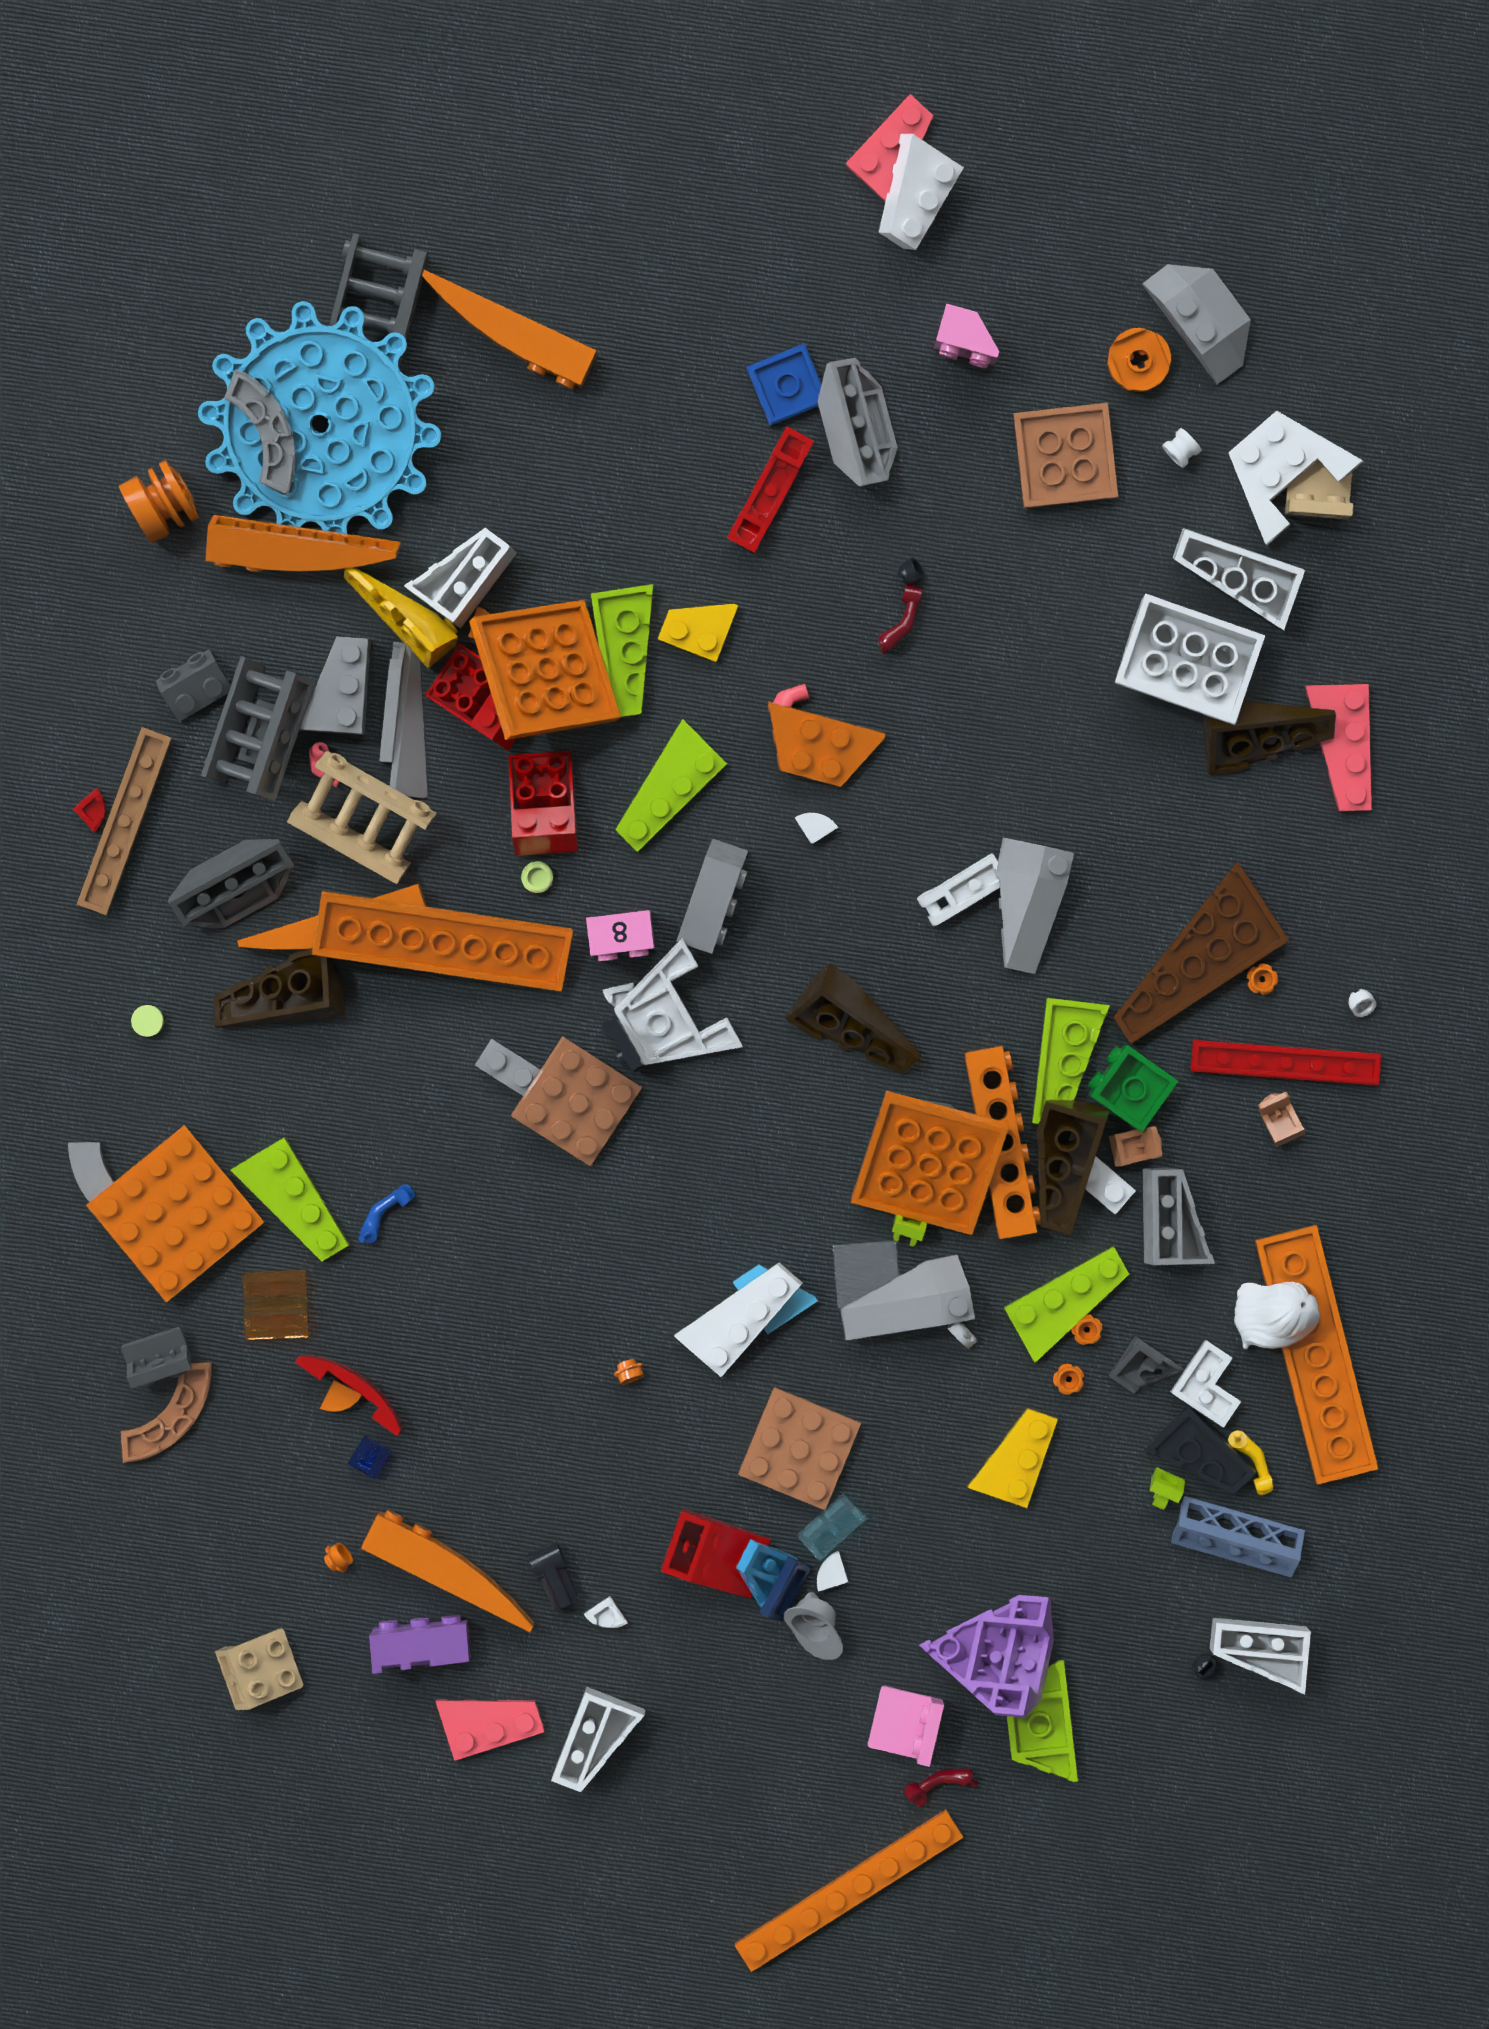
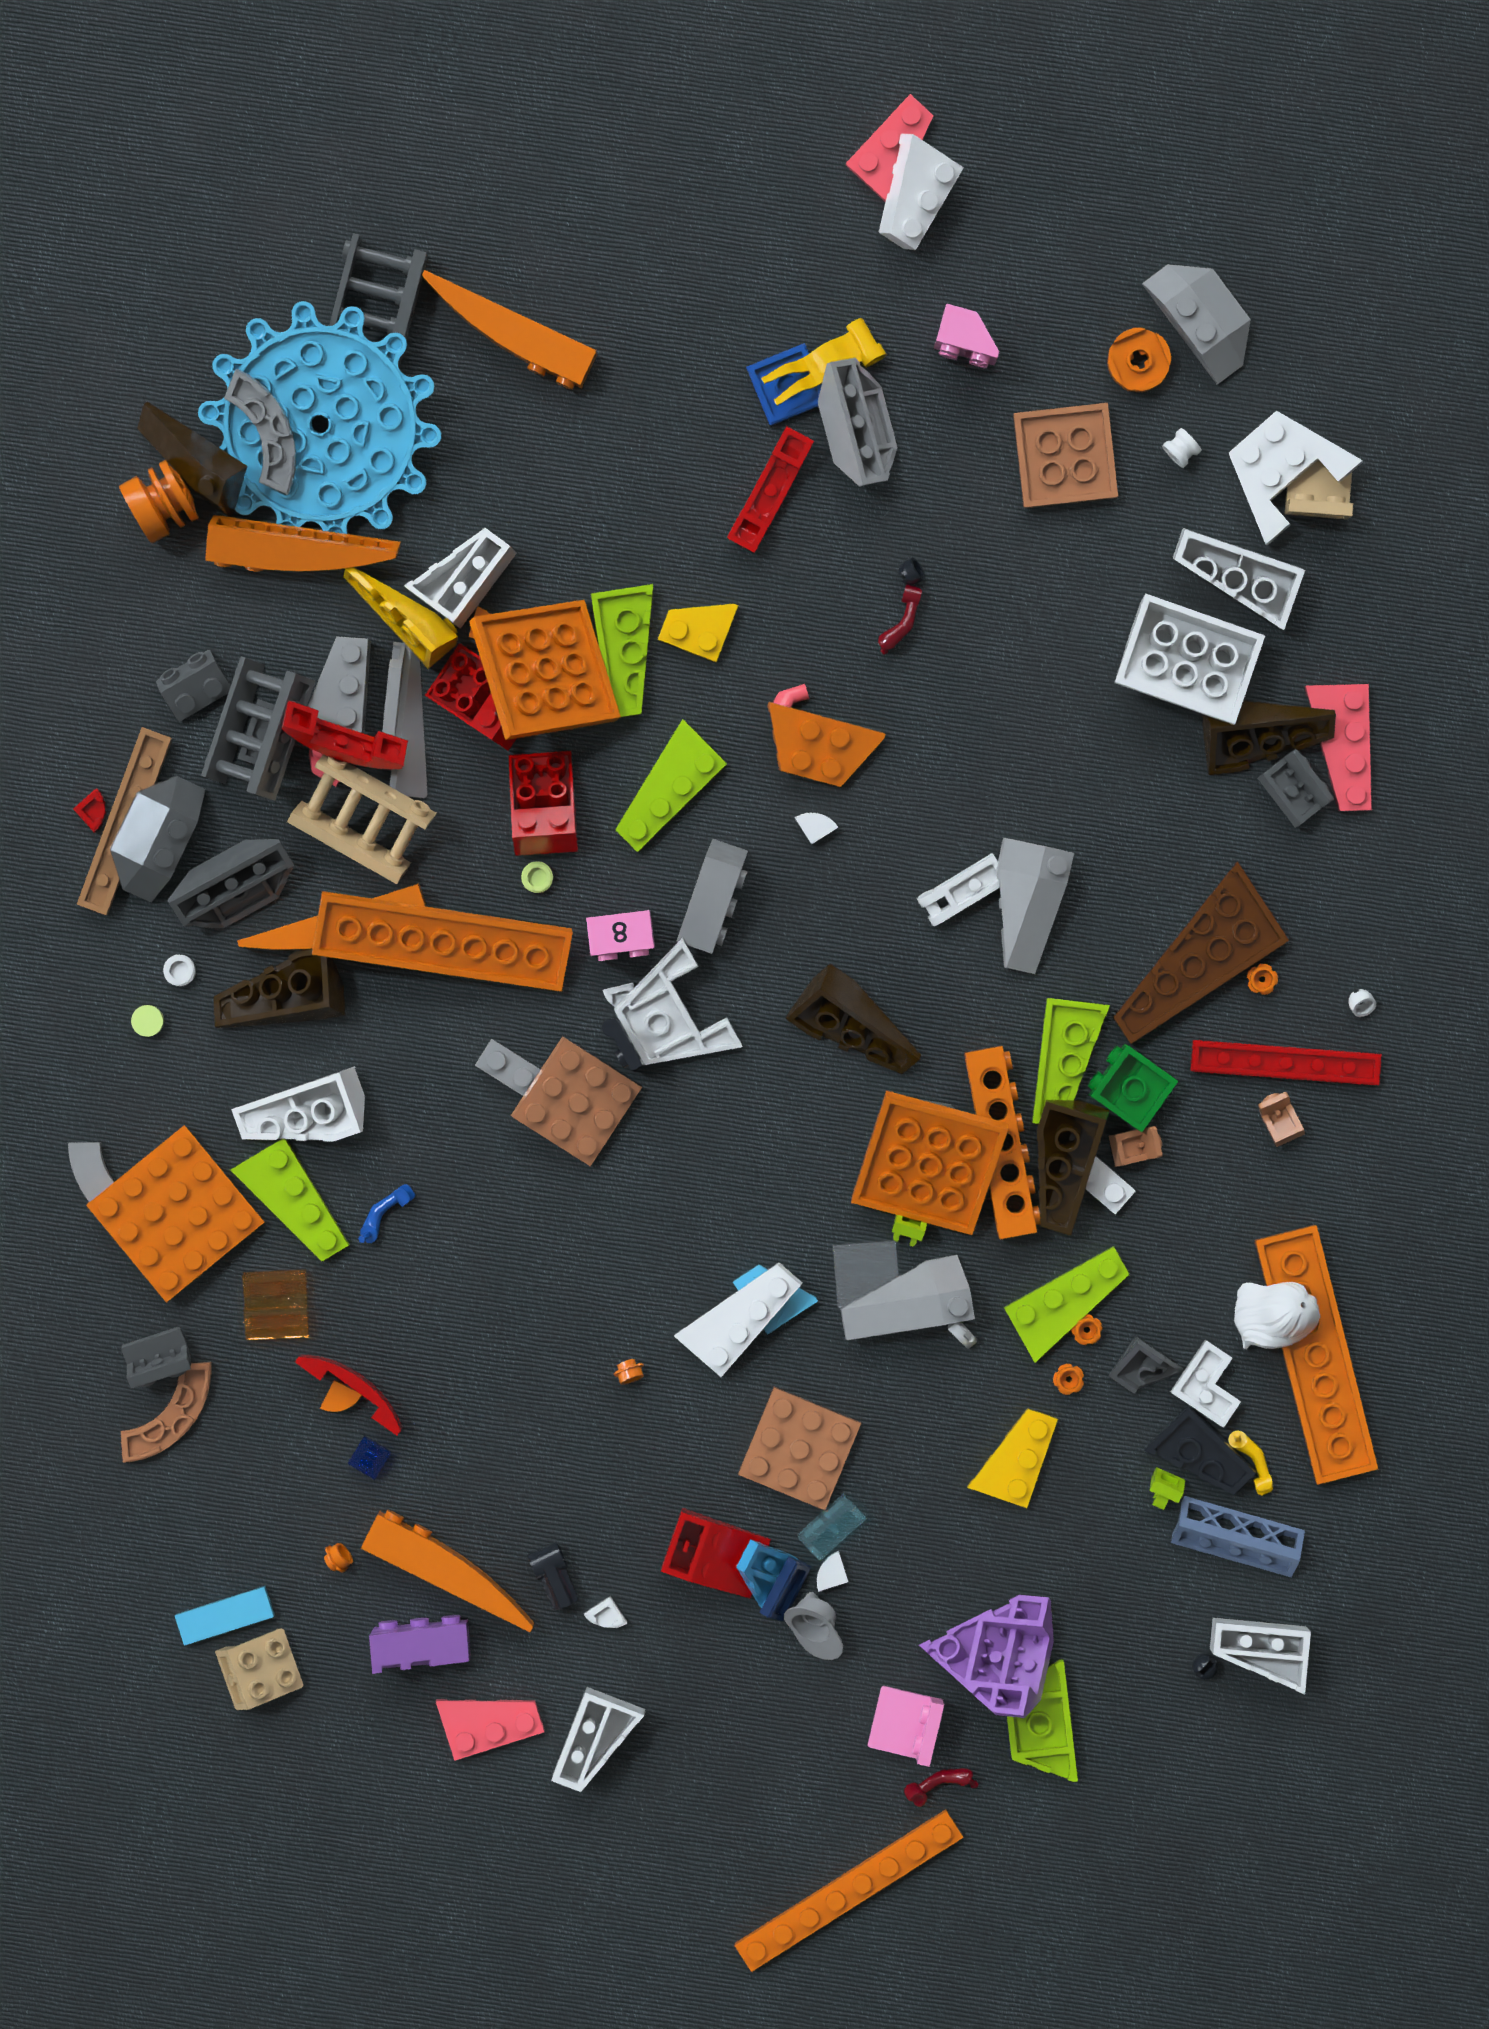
(155, 835): none -> dark grey wedge
(179, 970): none -> white tile
(204, 466): none -> dark brown wedge
(224, 1615): none -> medium azure tile
(312, 1111): none -> white wedge
(342, 743): none -> red slope
(855, 344): none -> yellow flag
(1171, 1221): light grey wedge -> none
(1295, 787): none -> dark grey bracket

